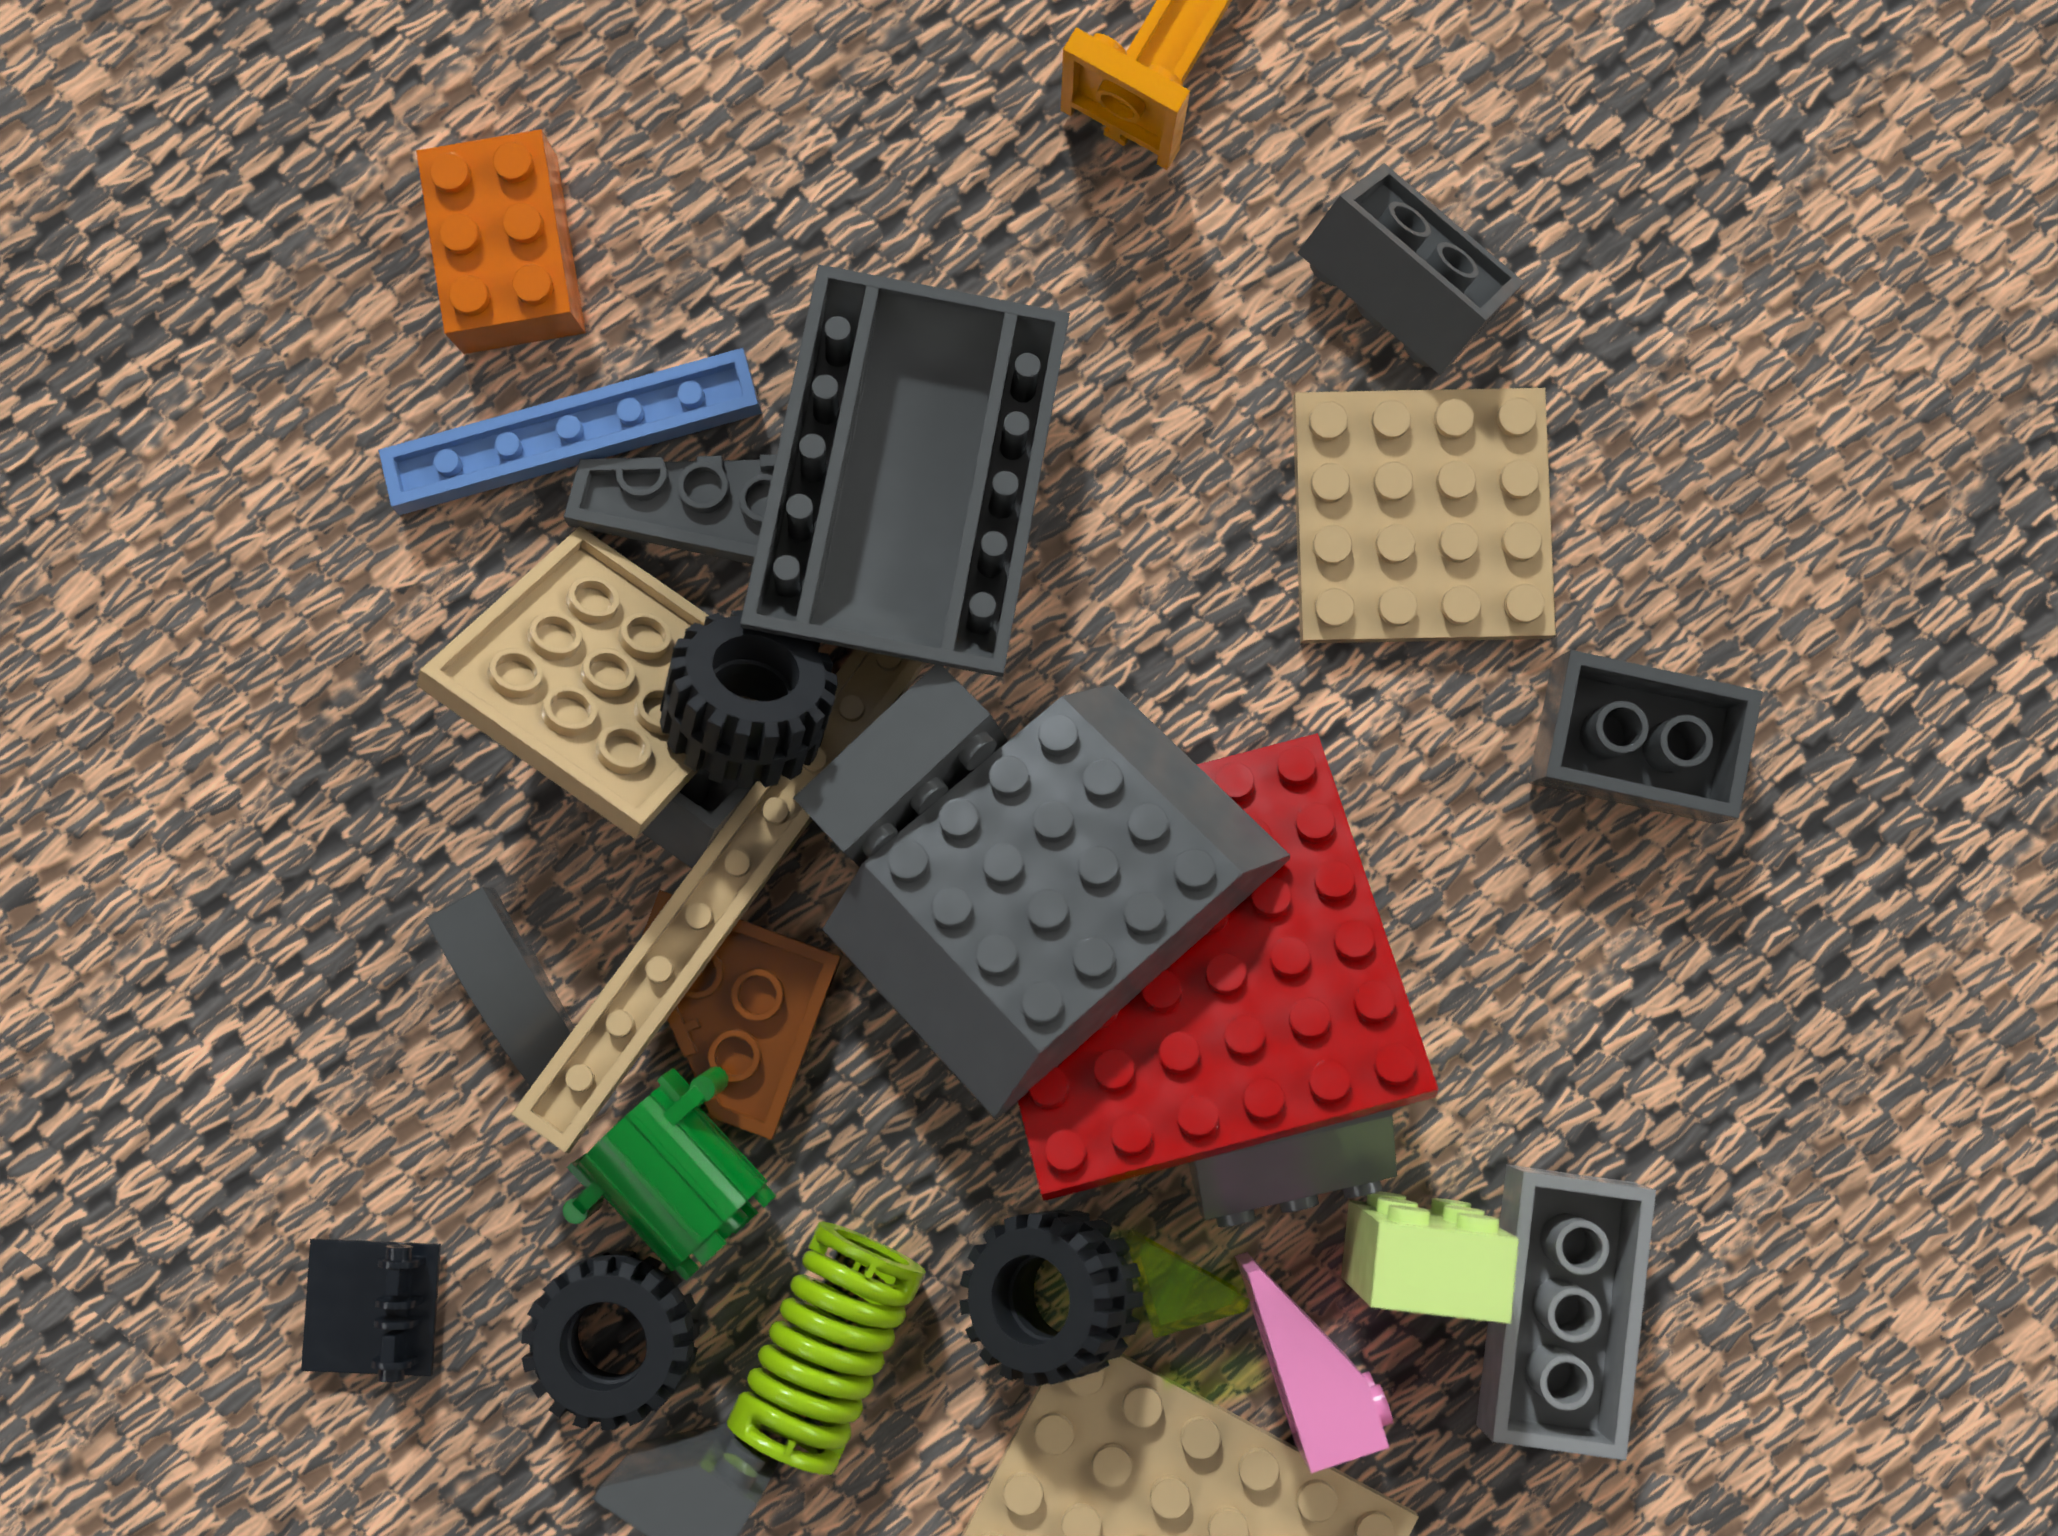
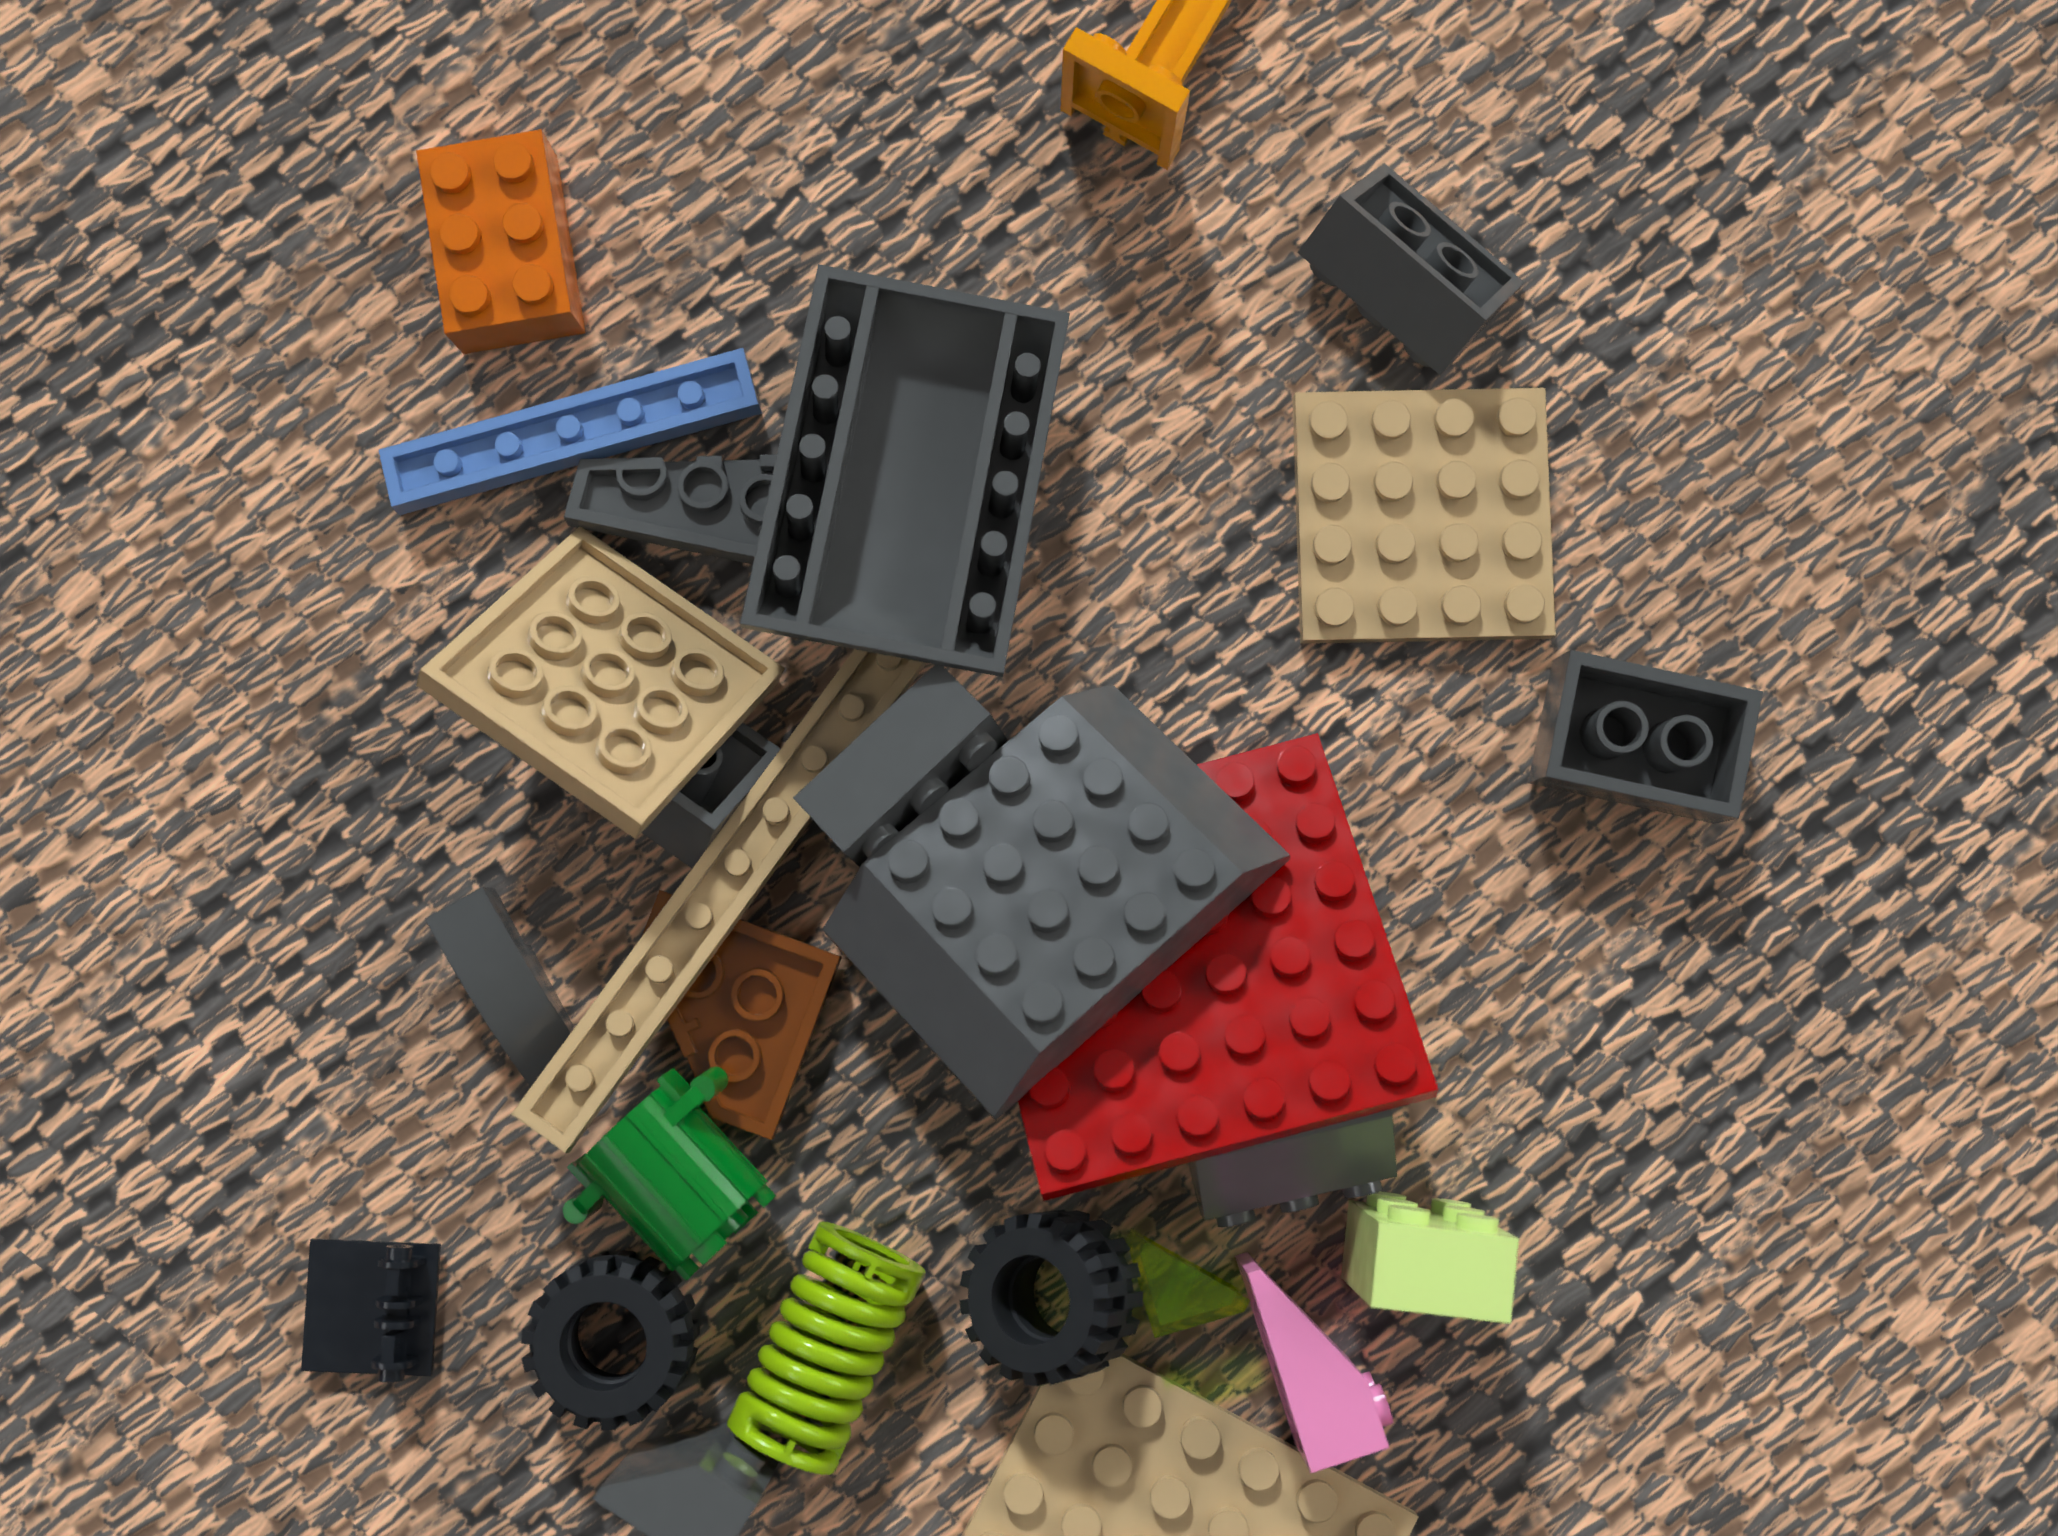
(739, 735): black tyre -> none
(1572, 1346): light grey brick -> none

